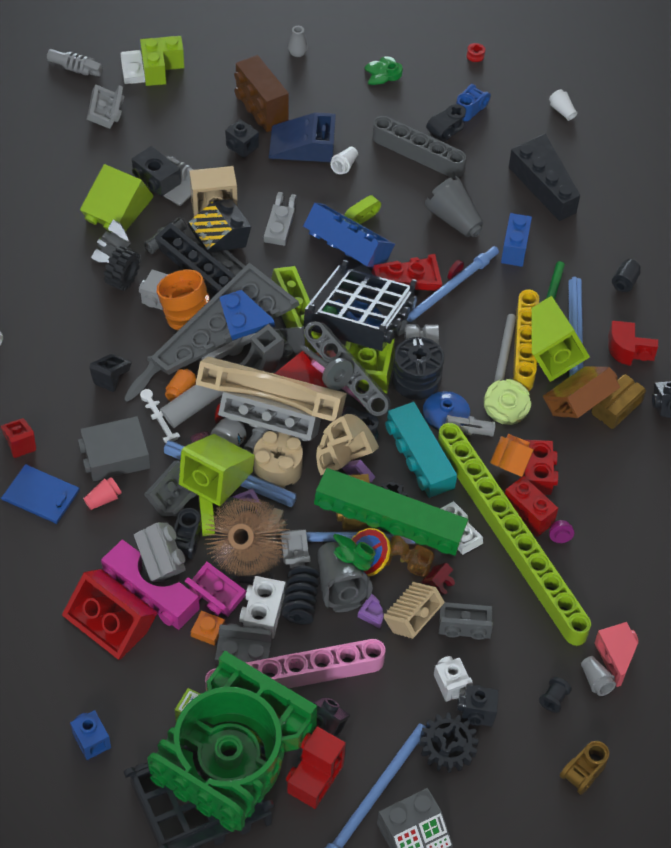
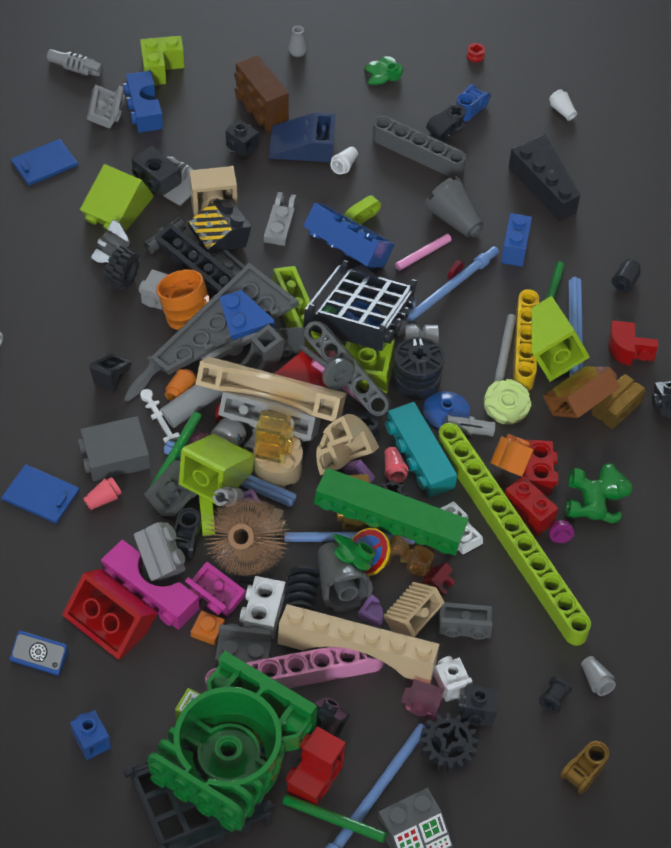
(19, 437): red slope -> none
(39, 653): none -> slope
(44, 162): none -> blue container
(132, 67): white bracket -> none
(142, 101): none -> blue arch
(180, 443): none -> green bar
(227, 495): none -> light grey pin
(273, 437): none -> clear yellow brick
(297, 547): light grey bracket -> none
(311, 629): none -> tan arch
(335, 818): none -> green bar
(394, 465): none -> coral cone
(423, 252): none -> bright pink bar
(423, 270): red wing -> none
(423, 699): none -> clear pink brick
(609, 485): none -> green animal
(617, 649): coral slope -> none

